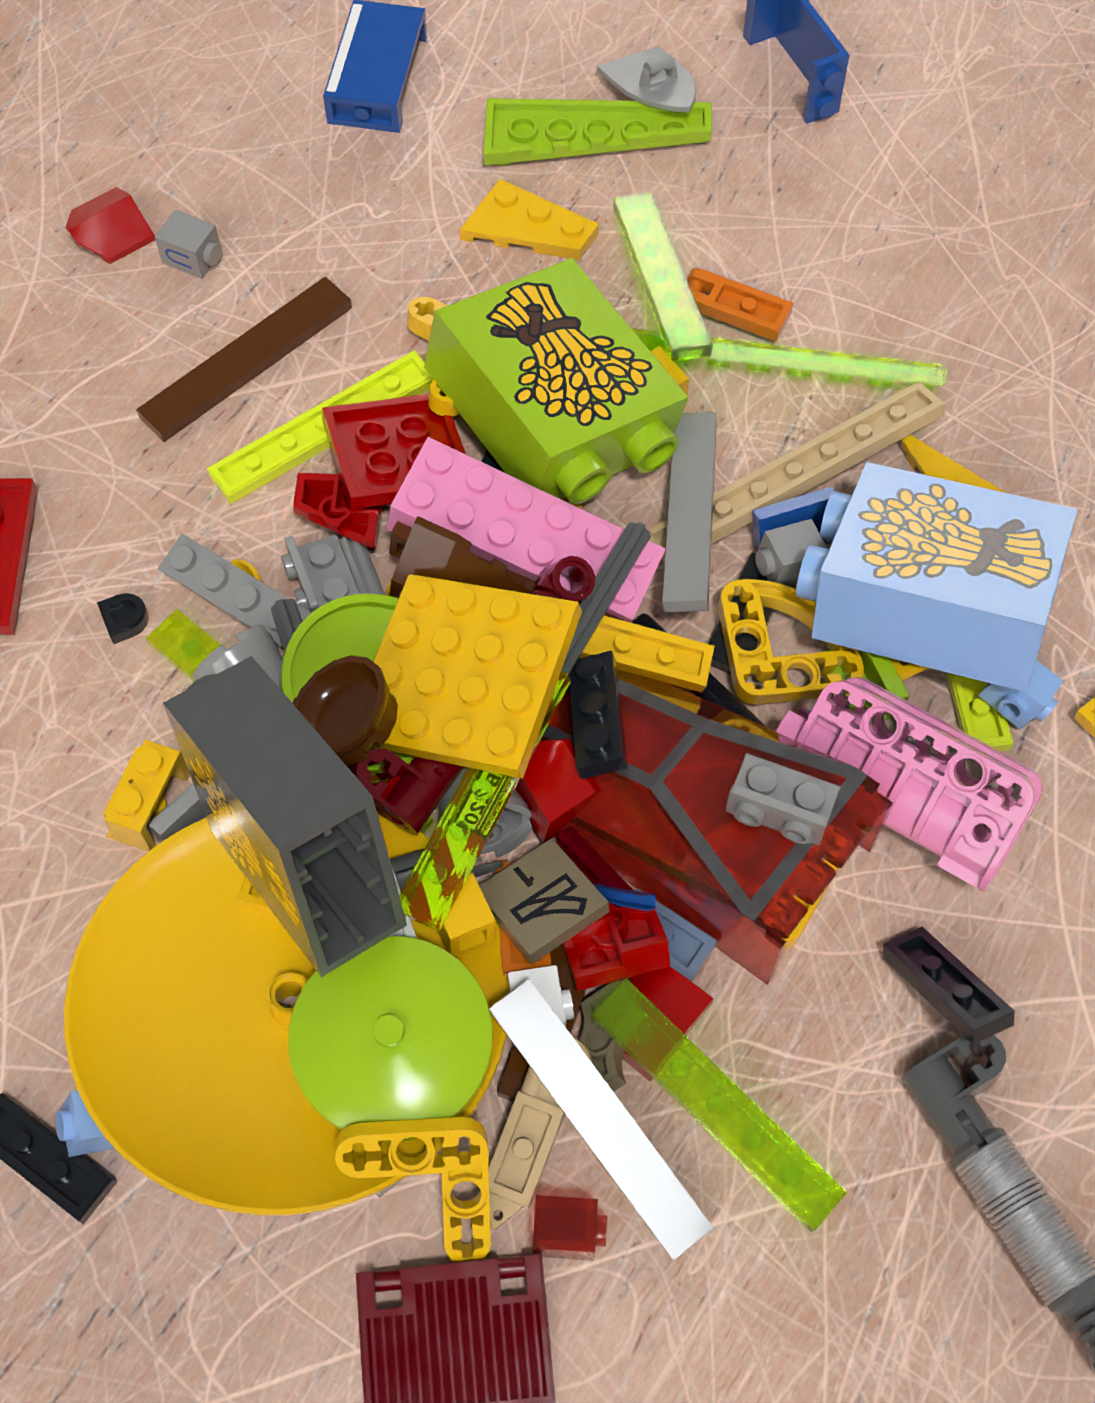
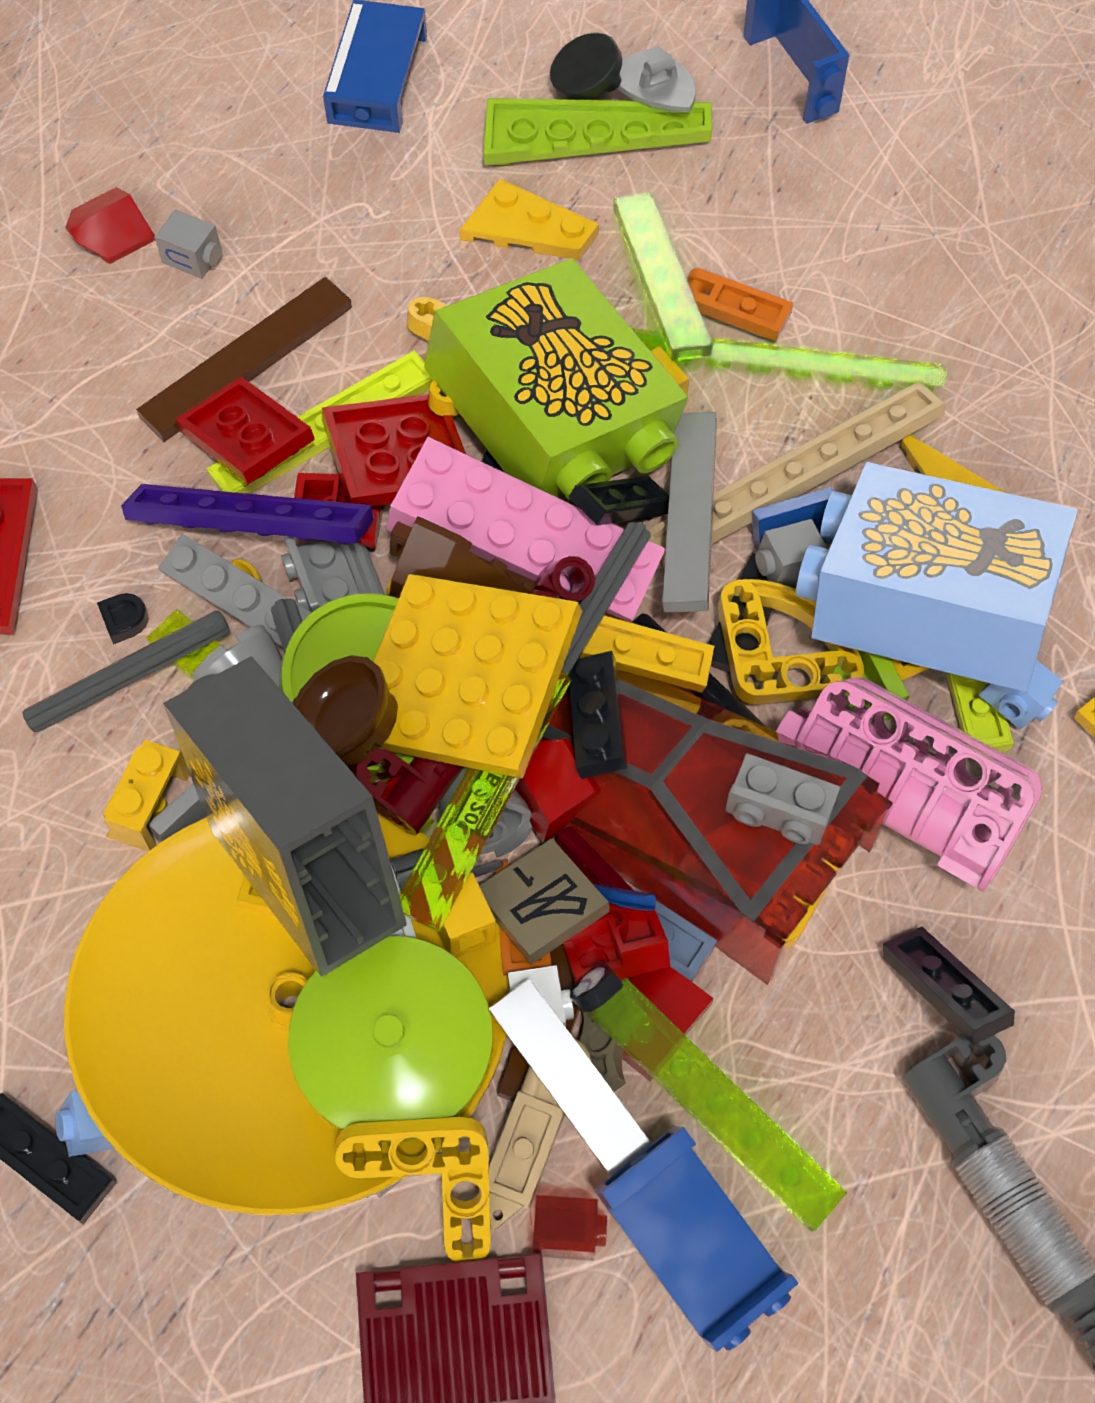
(125, 671): none -> dark grey axle
(245, 430): none -> red plate
(249, 513): none -> dark purple plate
(587, 67): none -> pearl dark grey tile
(596, 987): none -> black tile
(621, 500): none -> black tile
(695, 1240): none -> blue panel

